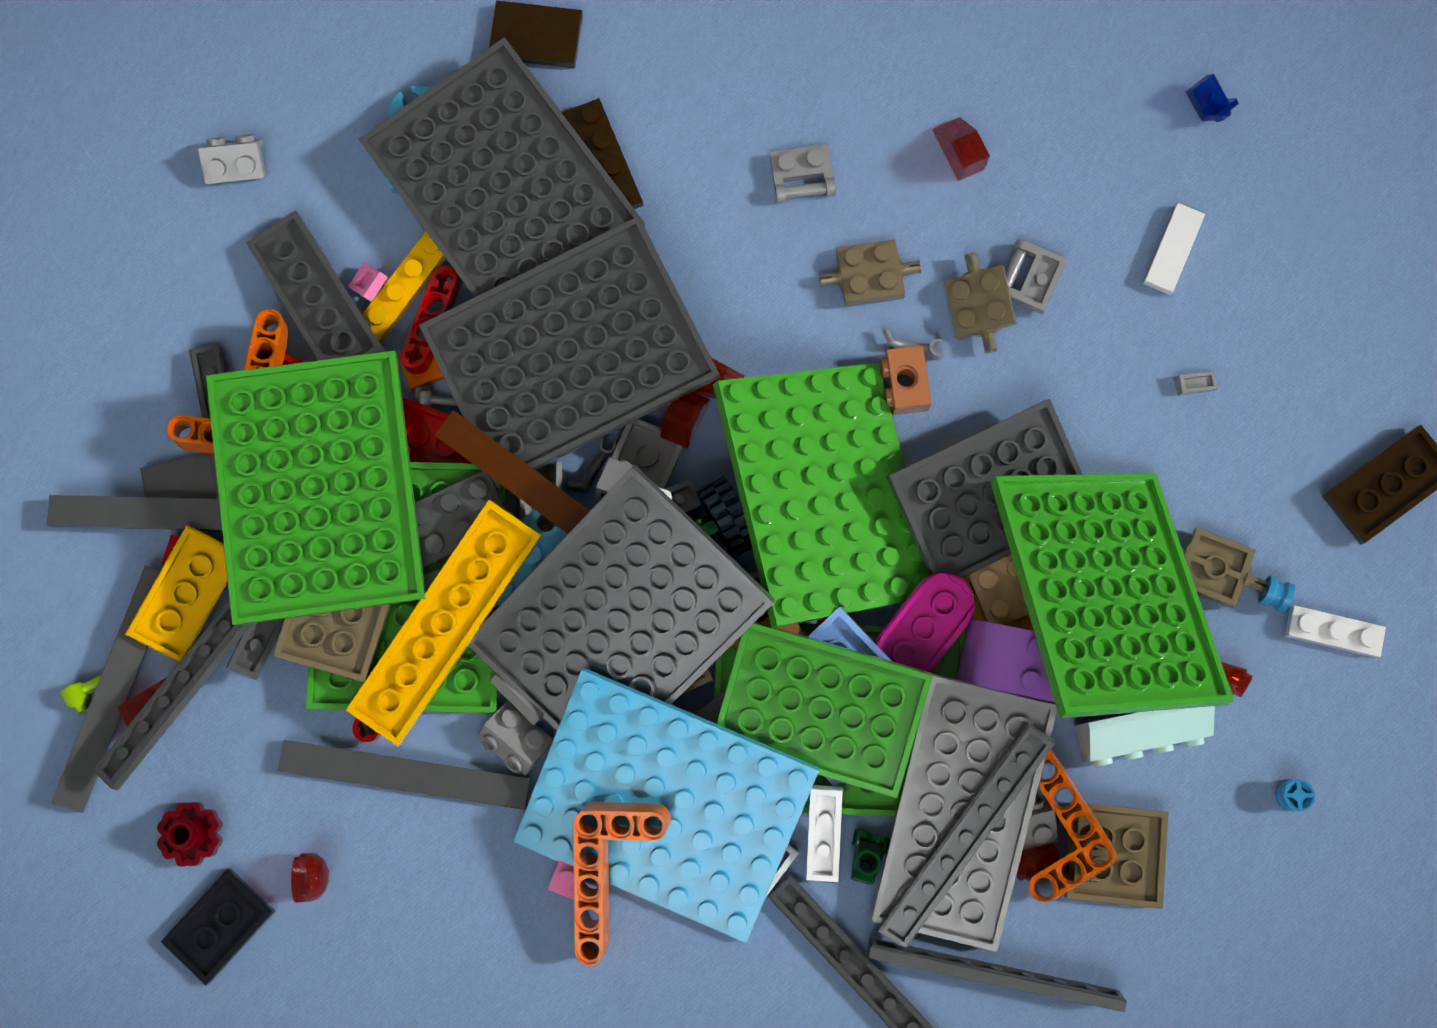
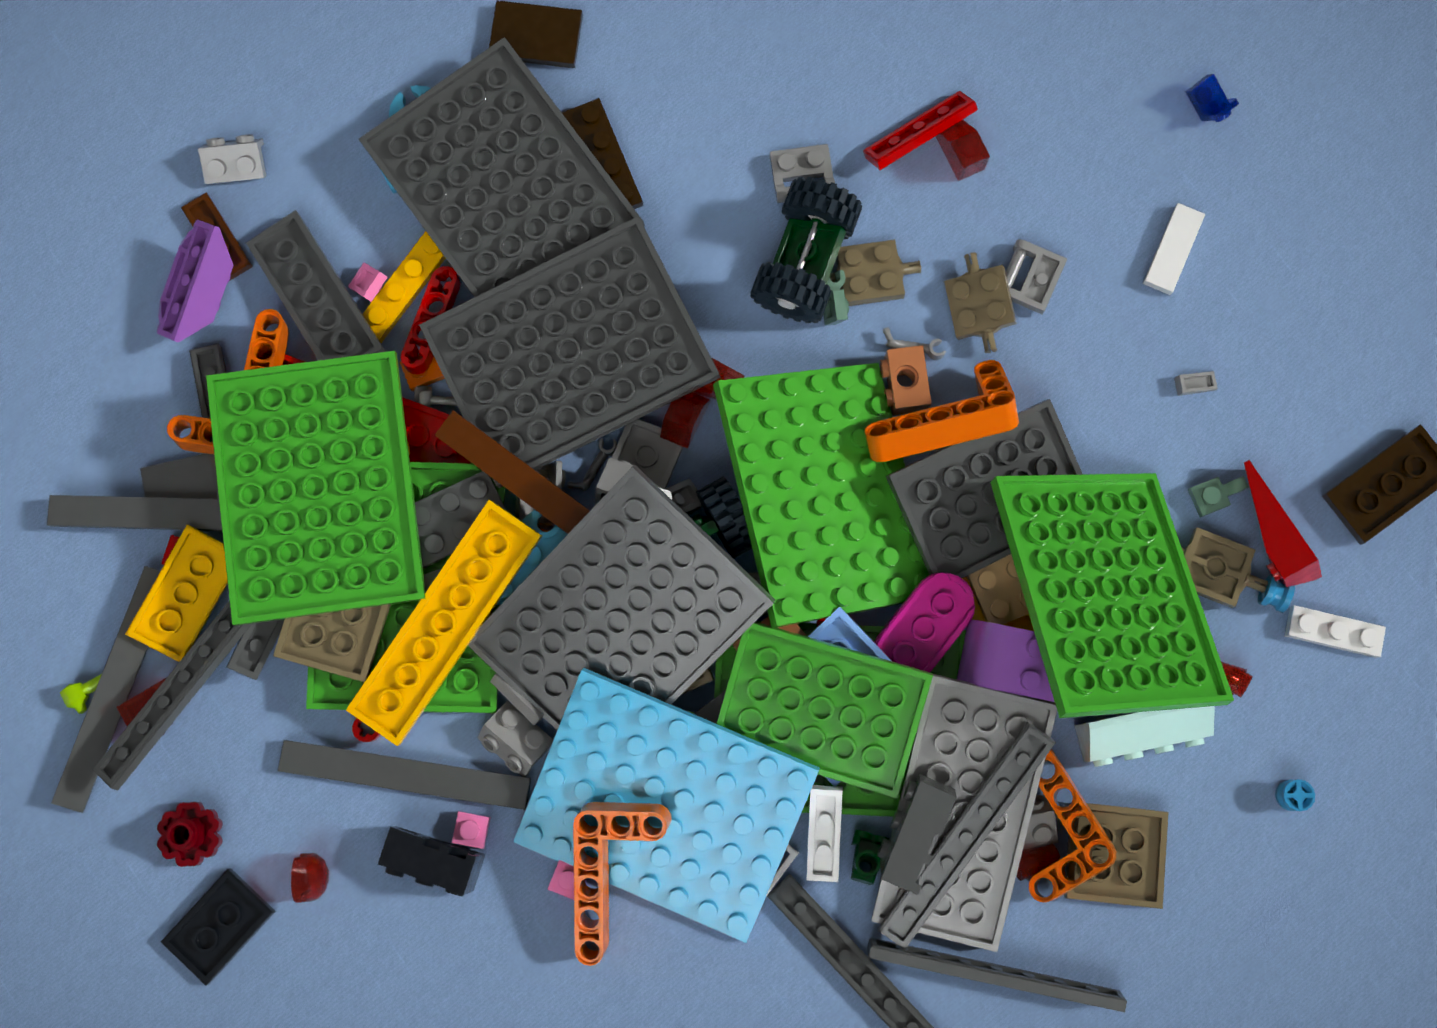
(195, 283): none -> medium lavender wedge
(205, 210): none -> reddish brown tile
(431, 861): none -> black wedge
(471, 830): none -> bright pink plate
(817, 224): none -> black plate
(837, 305): none -> sand green plate
(915, 832): none -> dark grey wedge
(920, 130): none -> red tile
(949, 423): none -> orange beam
(1213, 495): none -> sand green plate
(1285, 547): none -> red wedge

